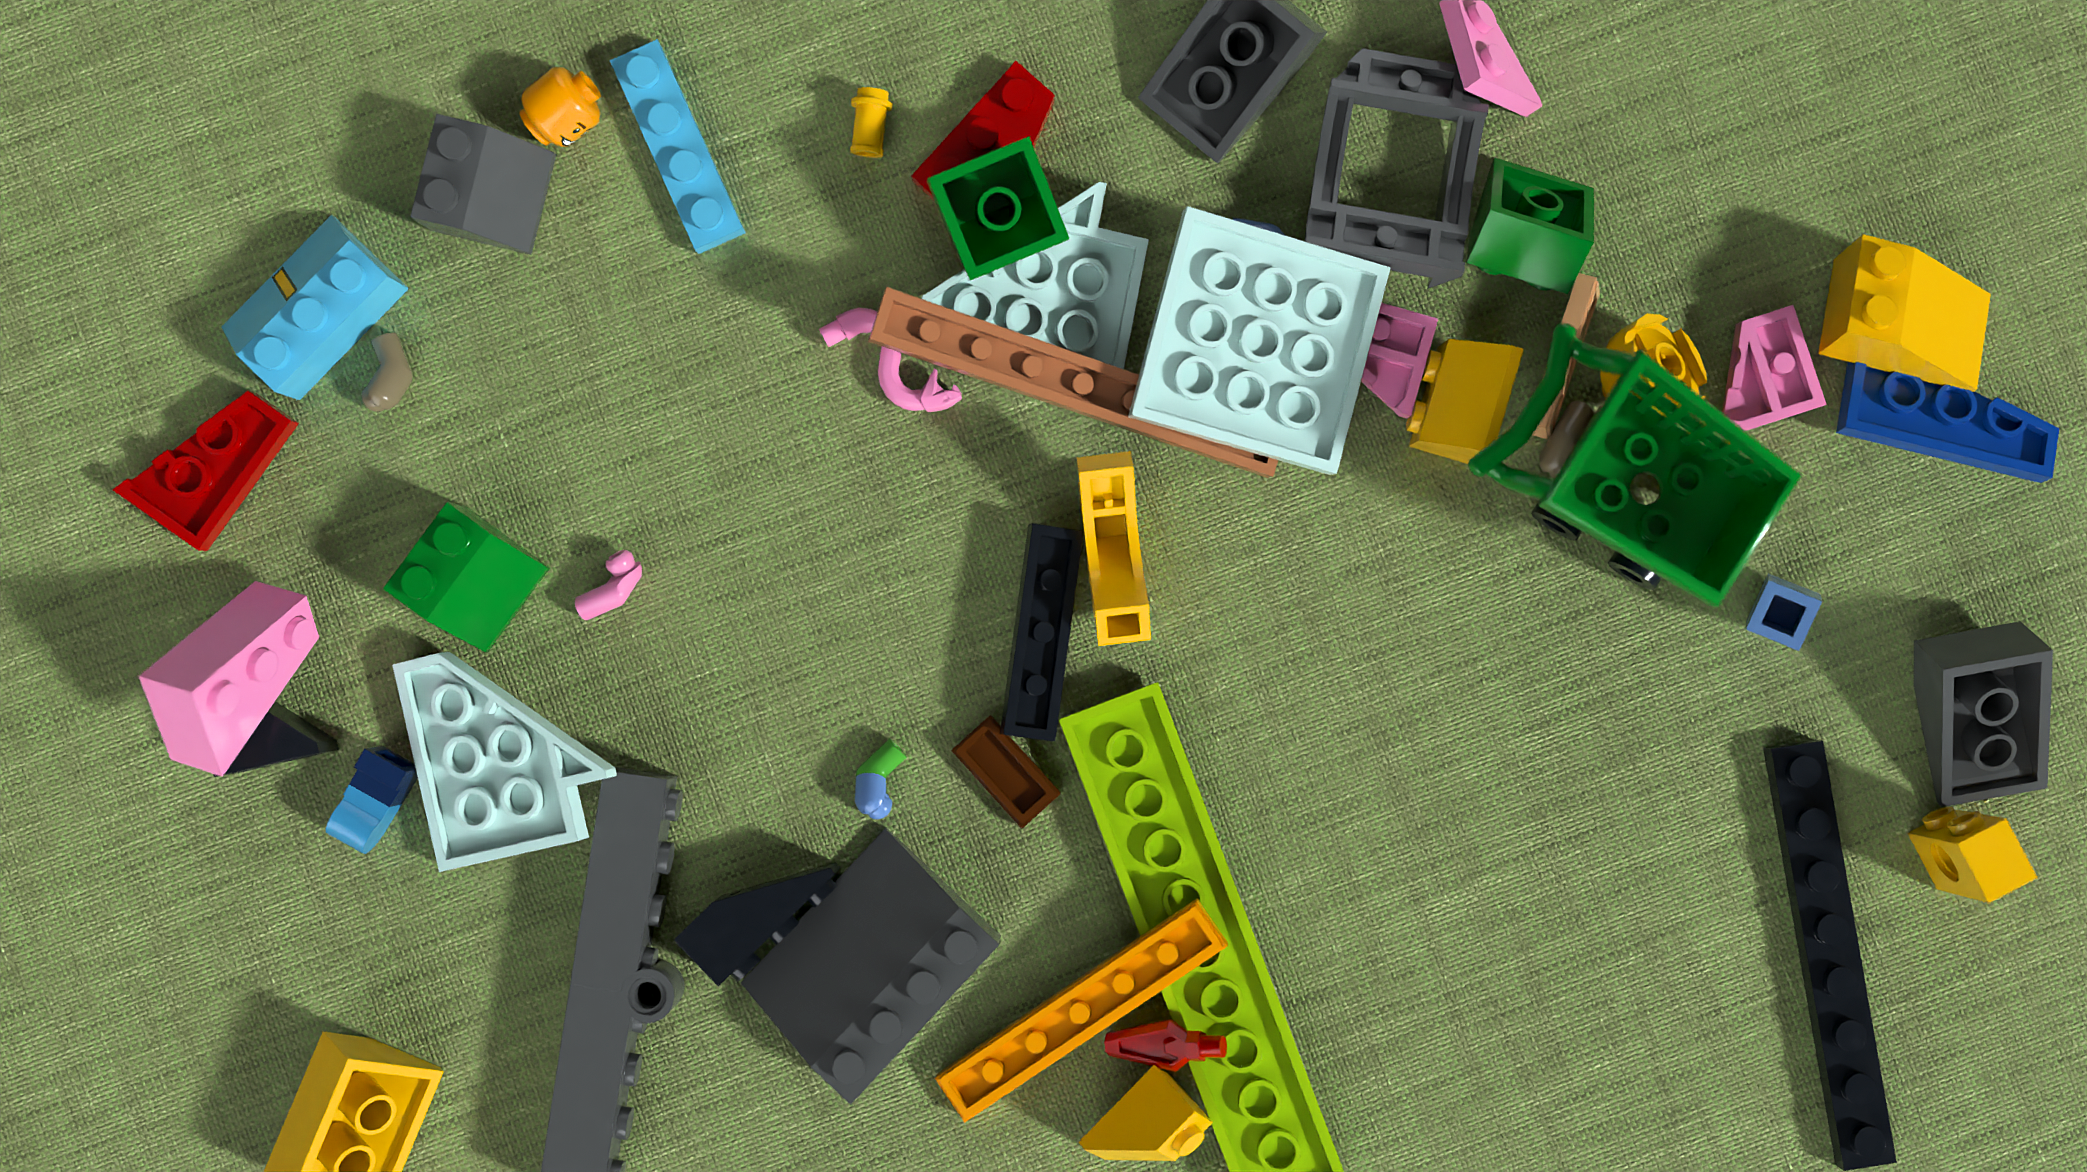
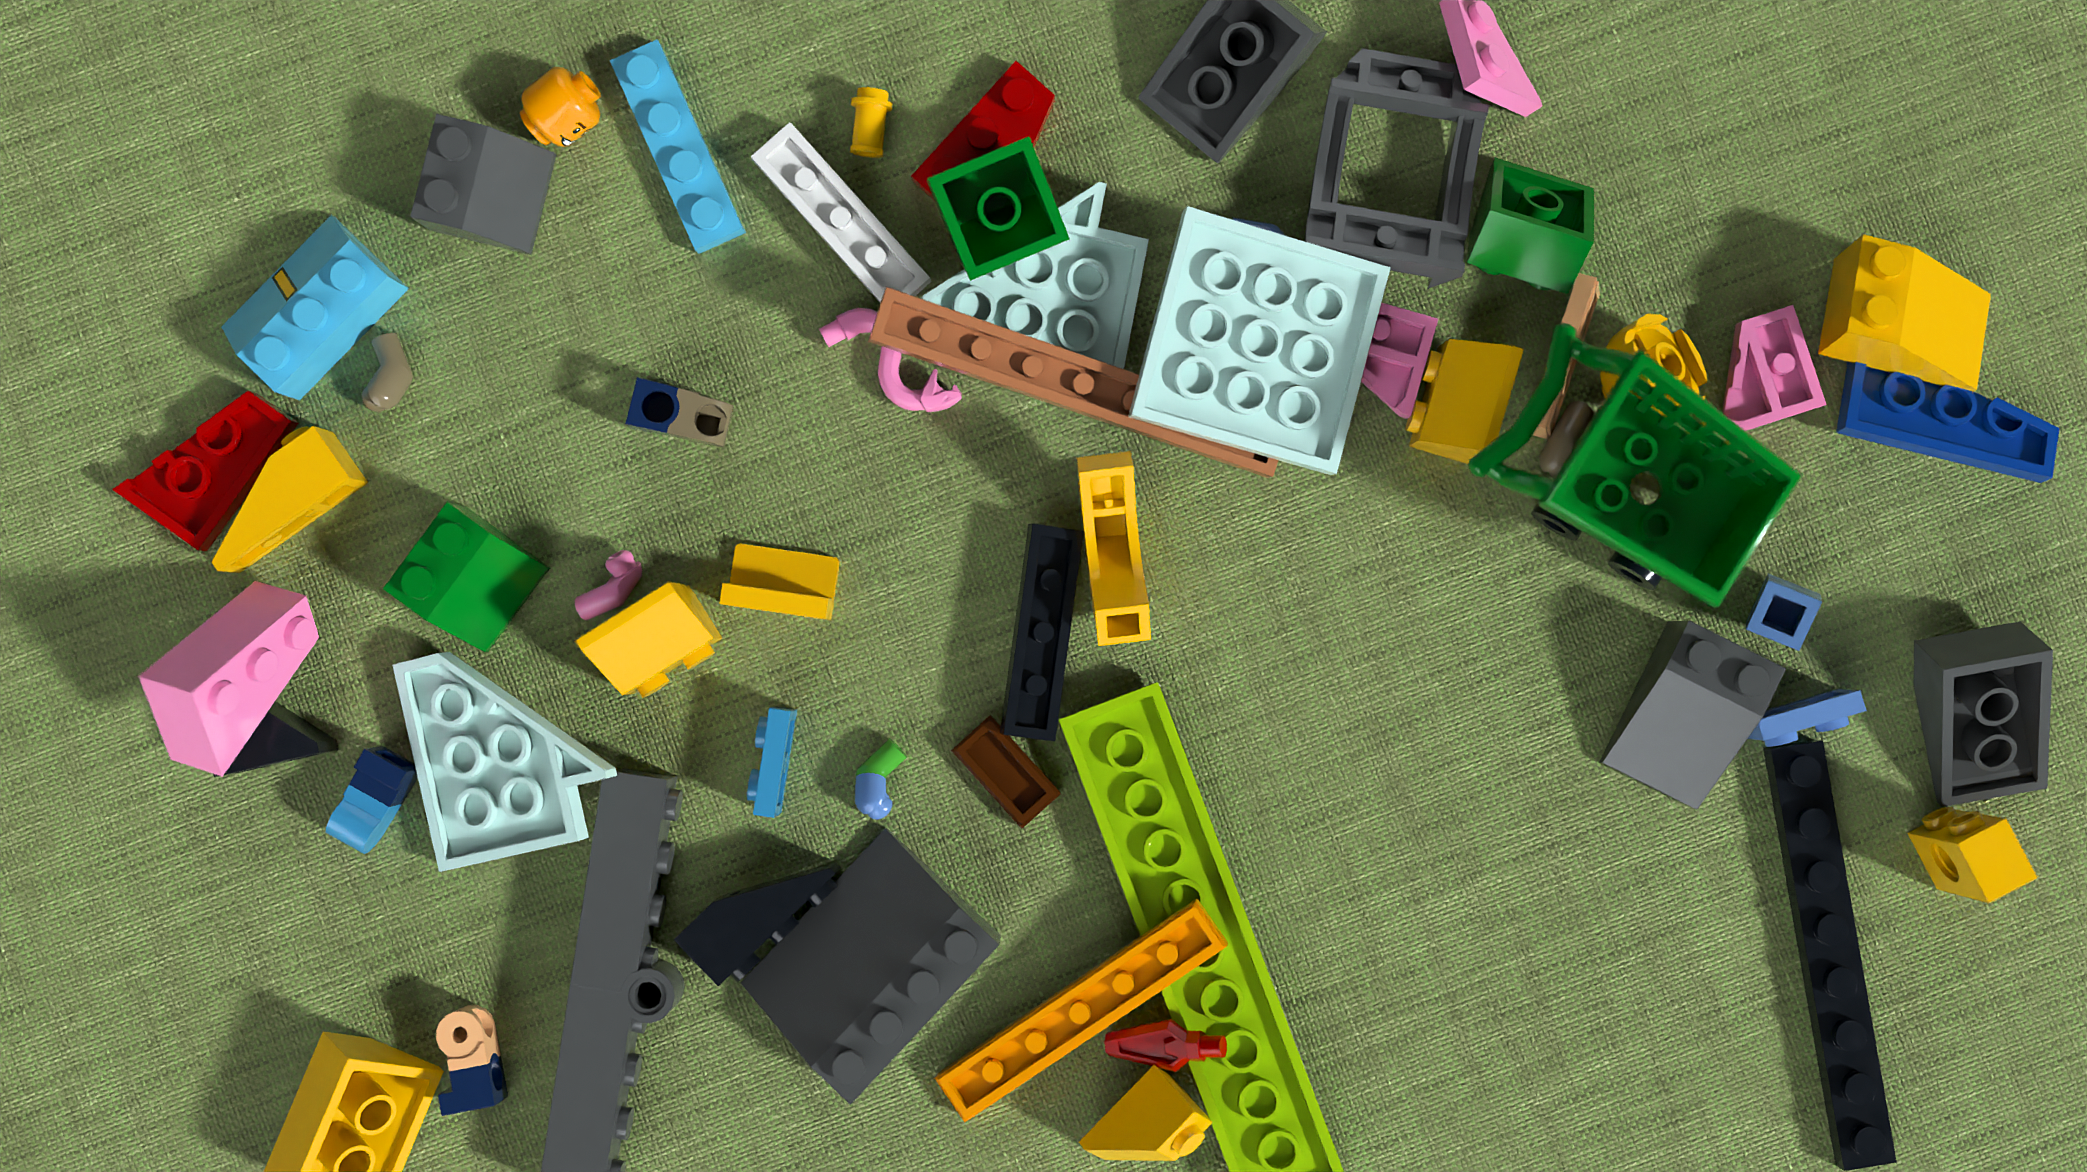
(289, 494): none -> yellow slope
(472, 1059): none -> leg
(651, 640): none -> yellow slope
(678, 413): none -> leg
(768, 784): none -> dark azure plate
(782, 581): none -> yellow panel
(838, 215): none -> white plate
(1691, 712): none -> slope
(1823, 711): none -> medium blue plate

